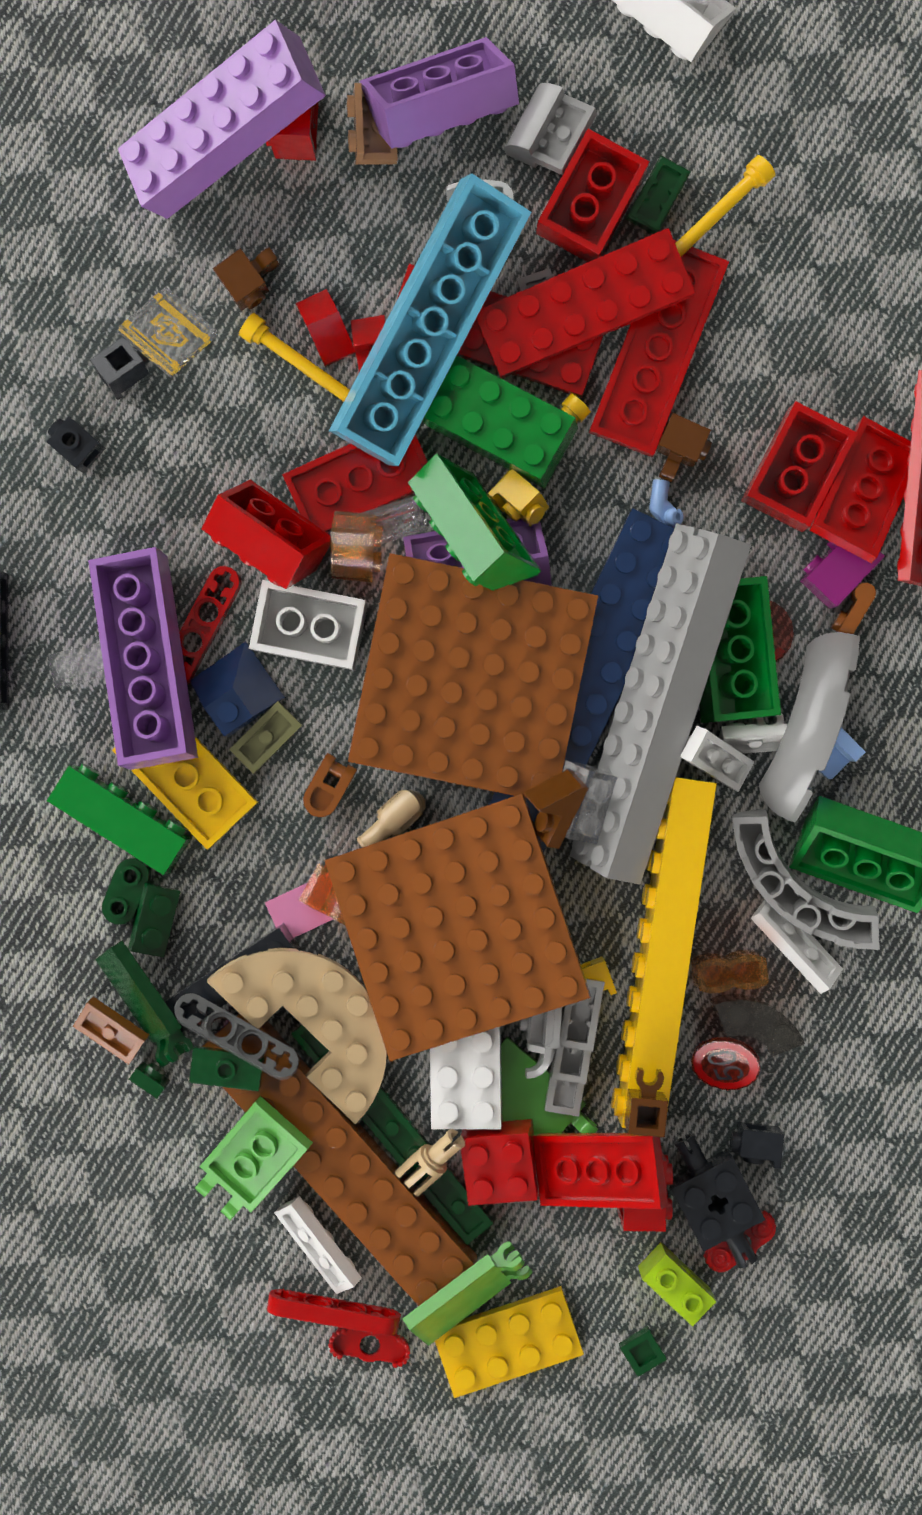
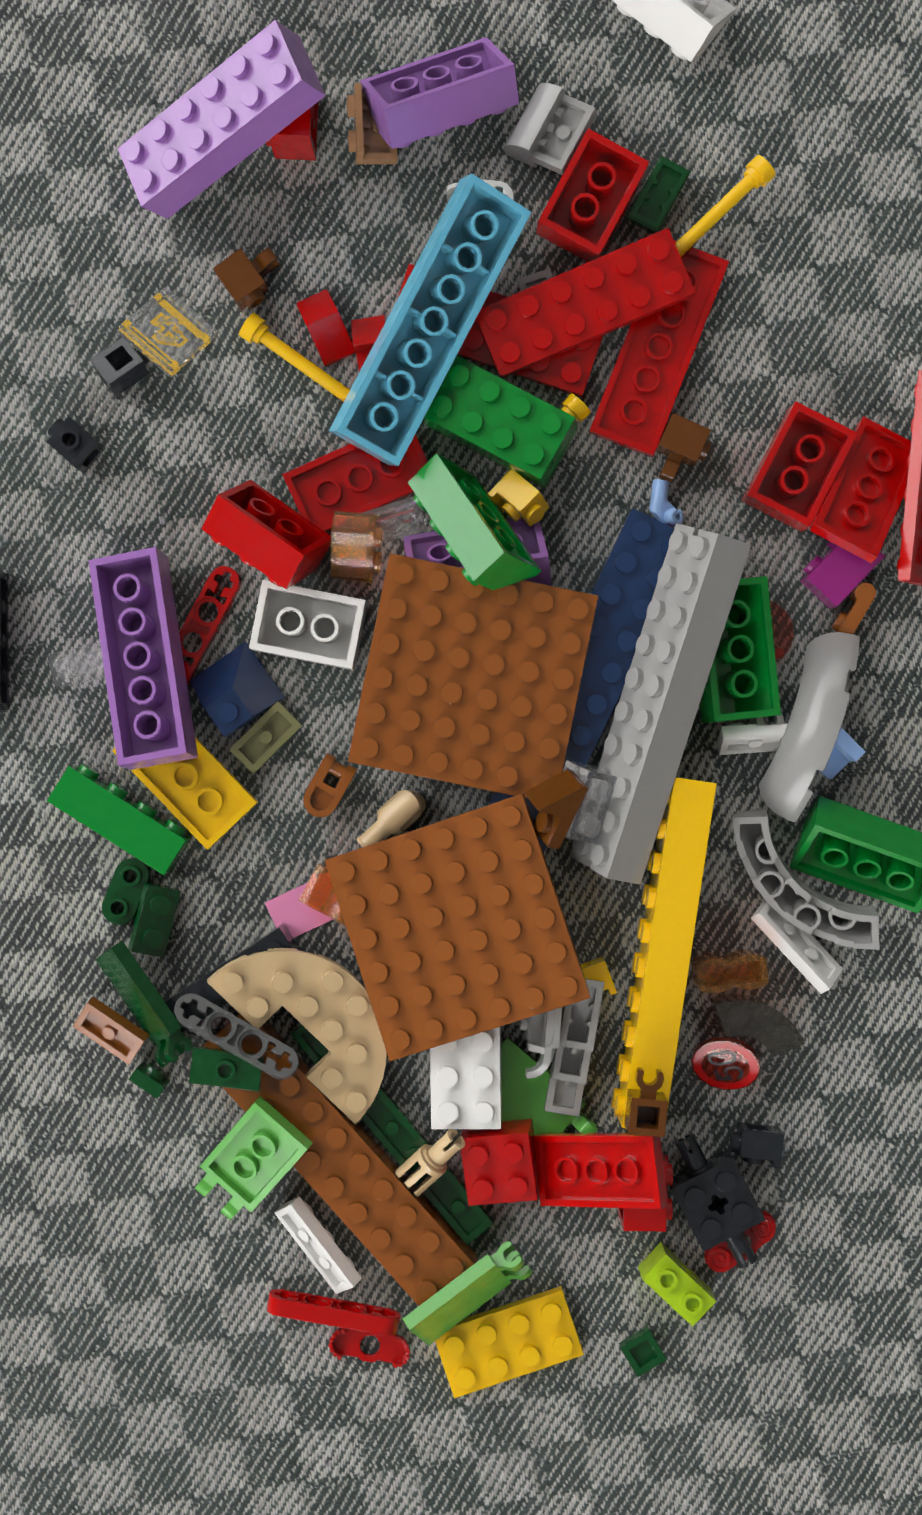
(717, 758): white plate -> none

